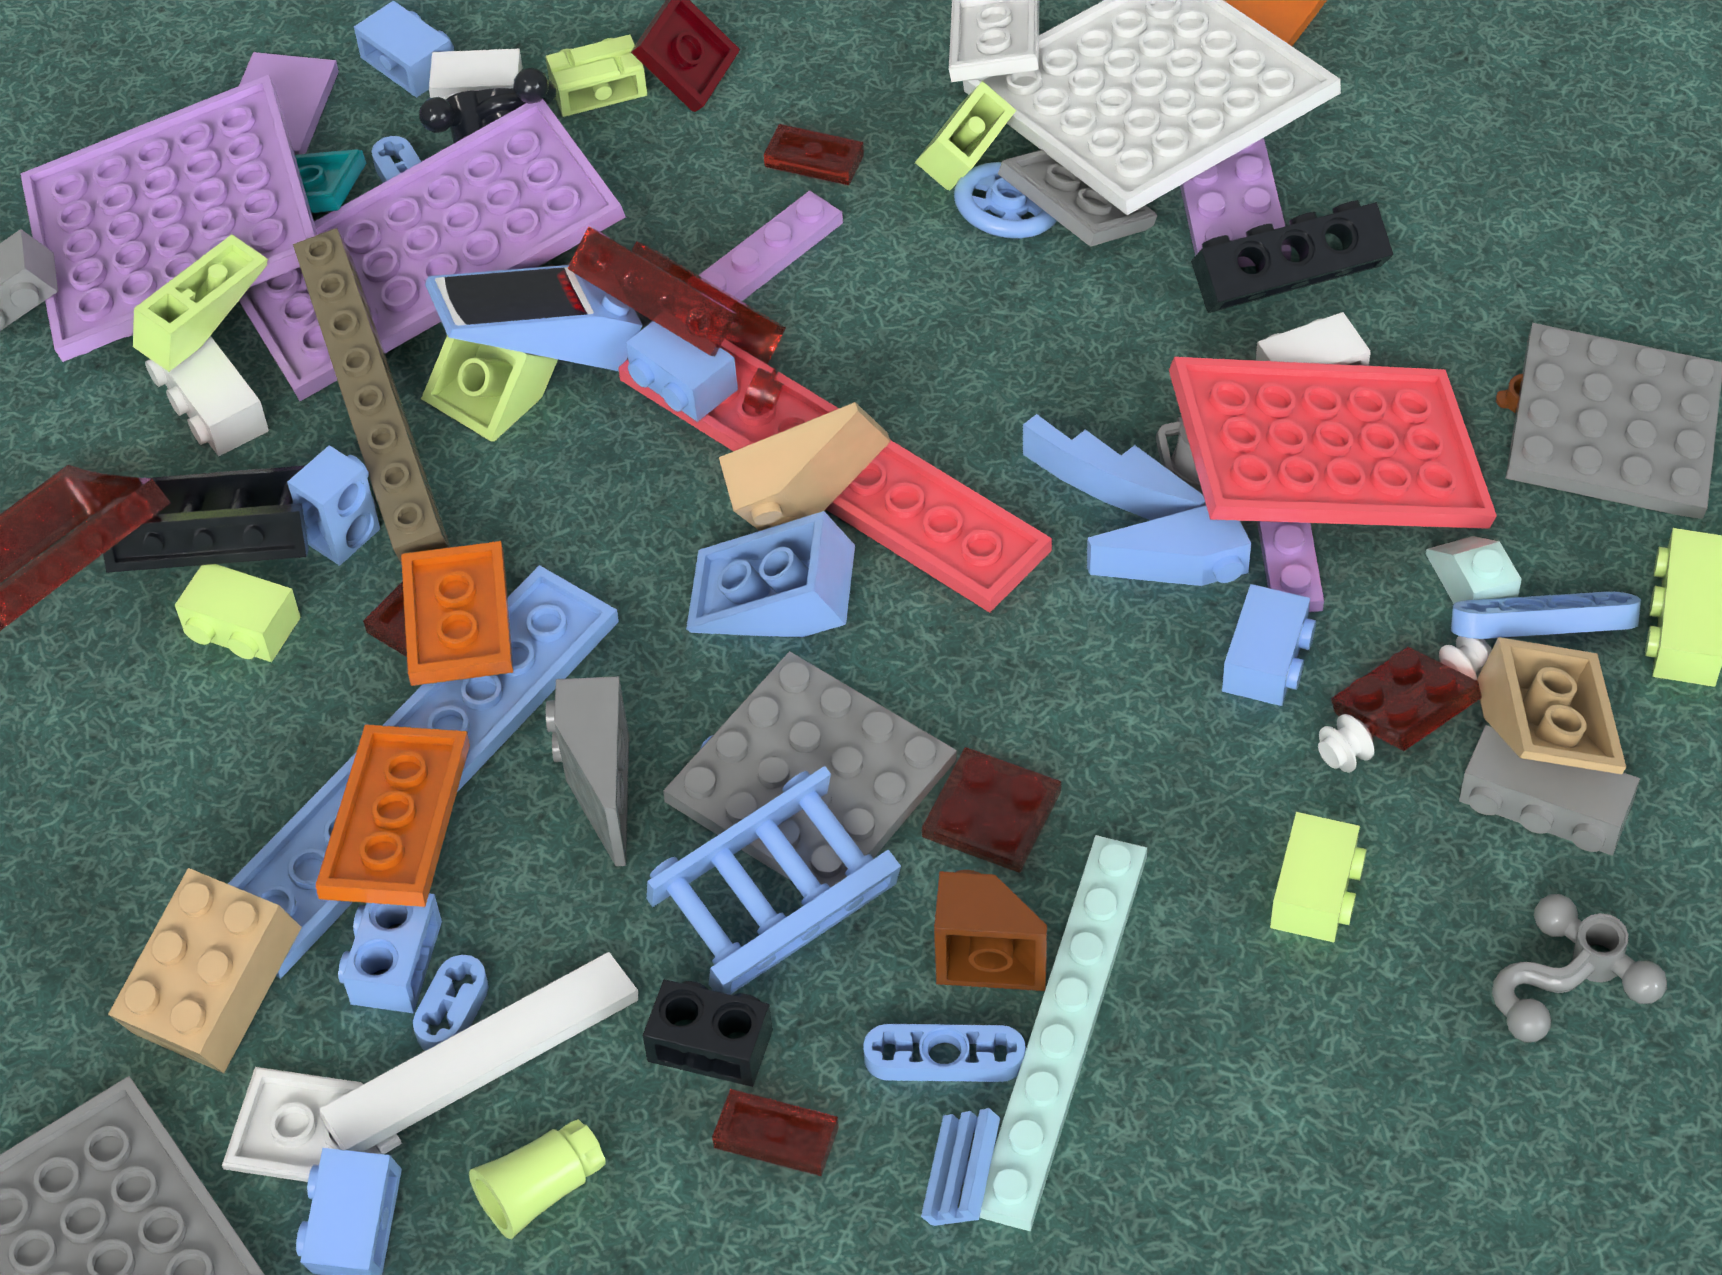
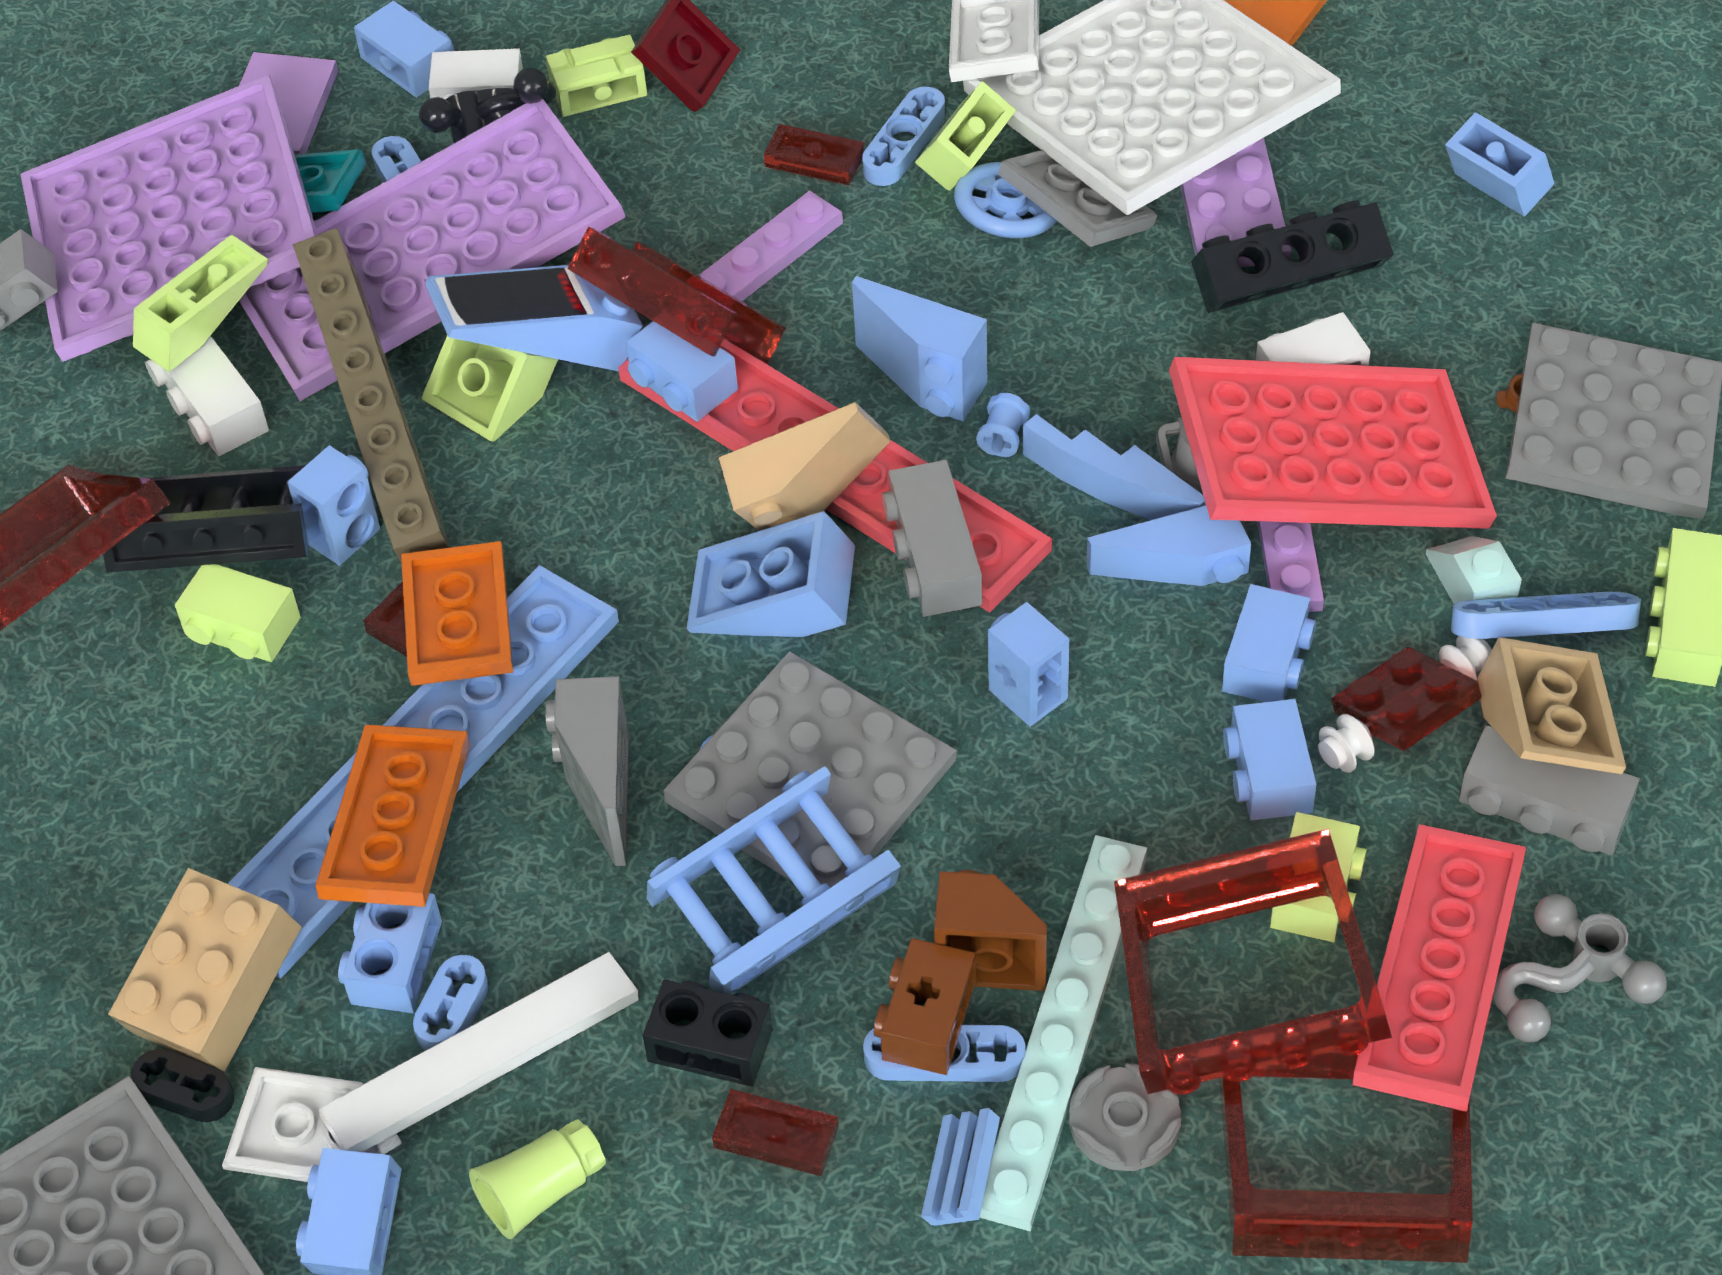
(186, 1074): none -> black beam
(763, 390): clear red plate -> none
(903, 119): none -> light blue beam
(922, 347): none -> light blue slope
(928, 1033): none -> dark orange brick
(932, 538): none -> light grey brick
(991, 809): clear red plate -> none
(1001, 431): none -> light blue bush
(1028, 663): none -> light blue brick
(1123, 1135): none -> light grey tile
(1225, 889): none -> clear red windscreen
(1271, 759): none -> light blue brick
(1344, 1222): none -> clear red windscreen
(1442, 966): none -> coral plate
(1500, 164): none -> light blue brick

